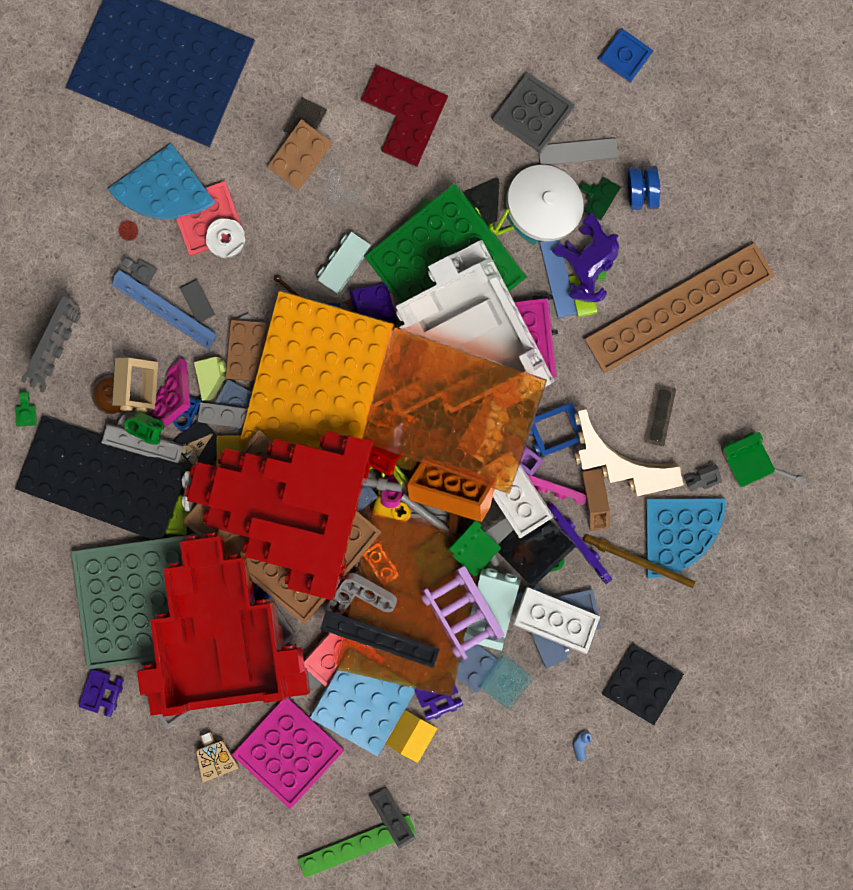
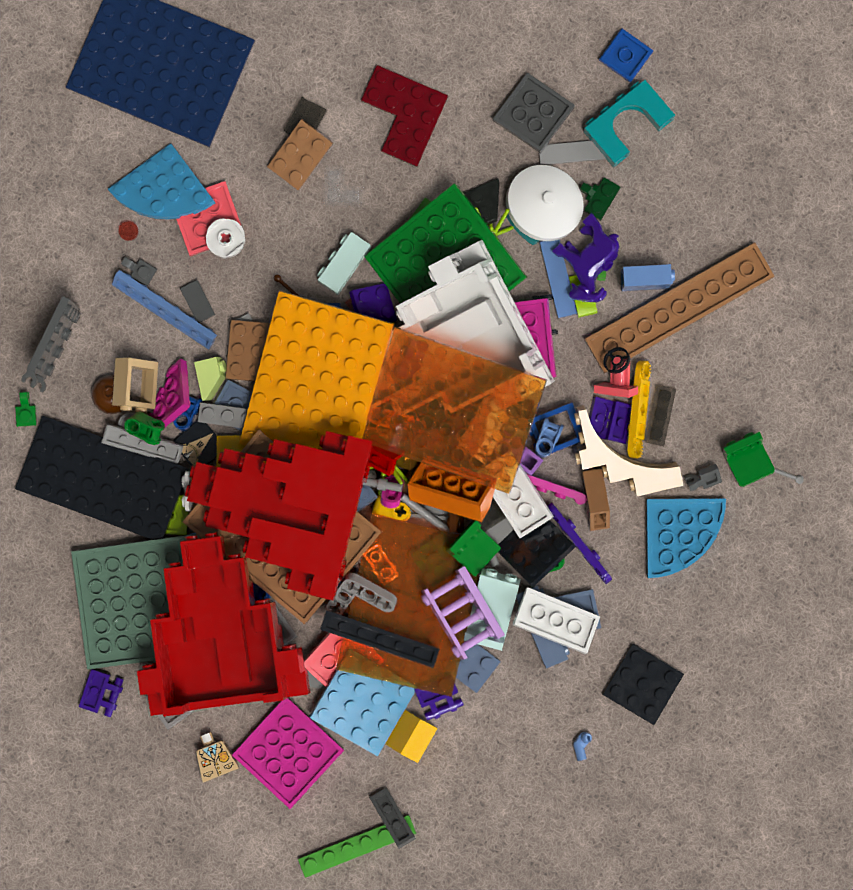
(505, 682): clear light blue plate -> none
(548, 436): none -> medium blue piece
(604, 546): pearl gold bar -> none
(617, 423): none -> dark purple slope
(619, 376): none -> coral piece
(639, 410): none -> yellow piece
(640, 98): none -> teal arch
(640, 188): blue wheel -> none
(647, 277): none -> medium blue brick

